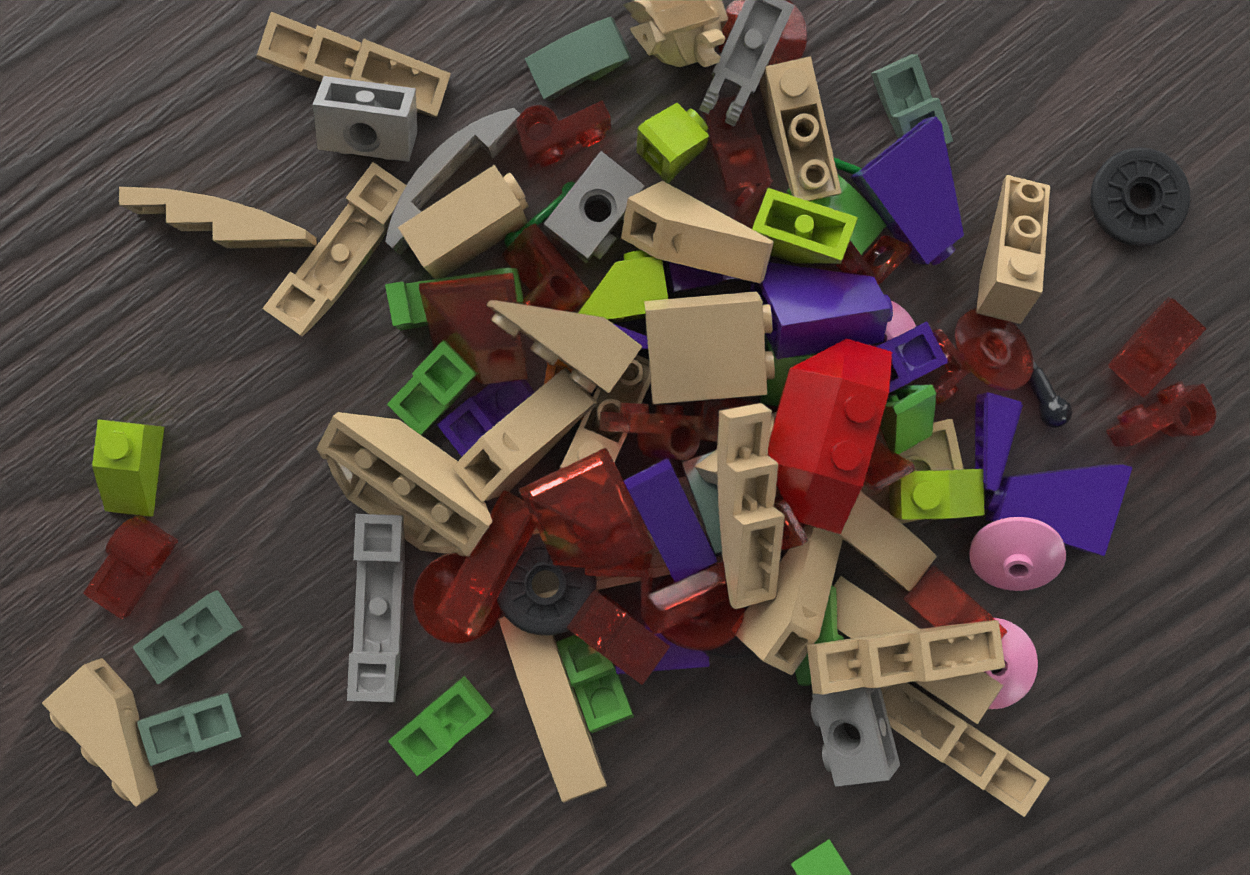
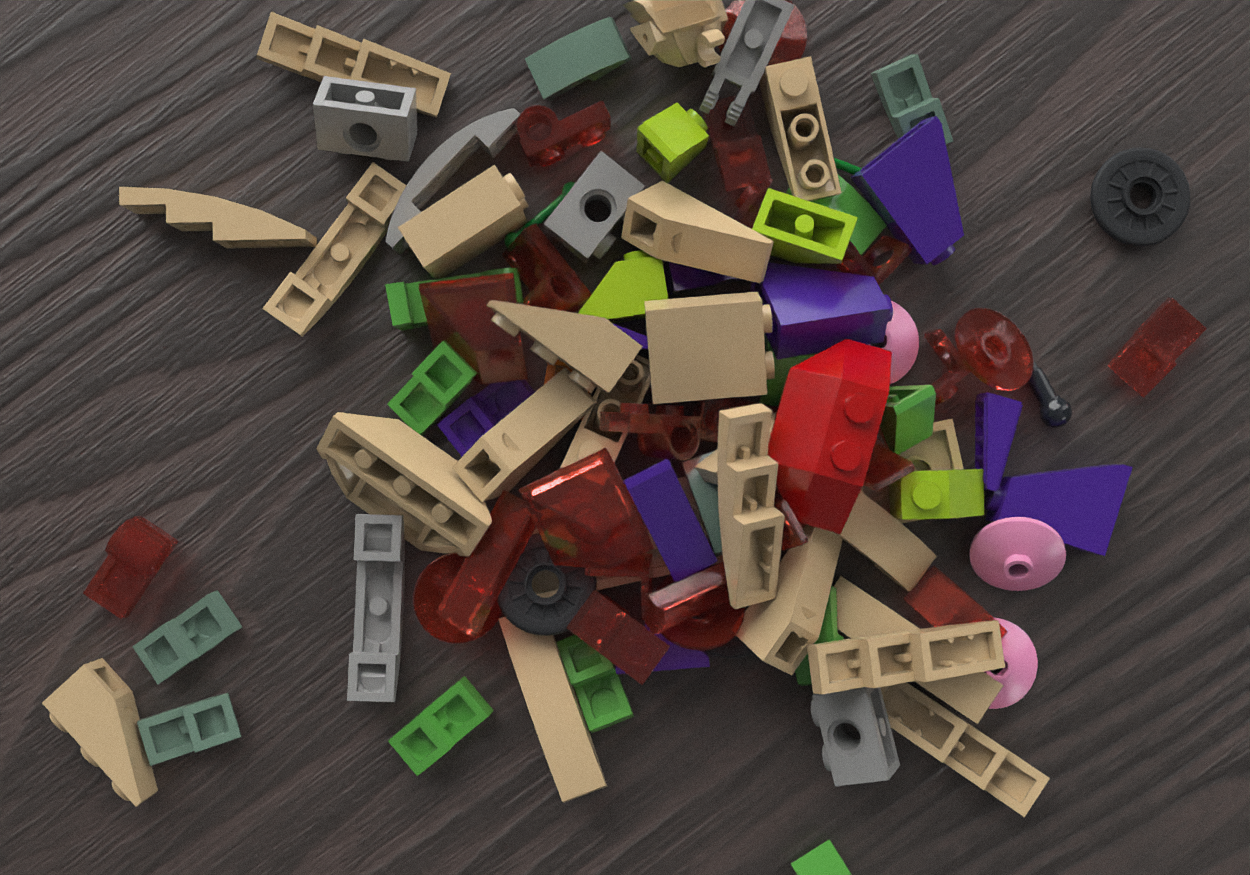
(127, 466): lime slope -> none
(913, 355): dark purple slope -> none
(1015, 251): tan slope -> none
(1163, 415): clear red plate -> none

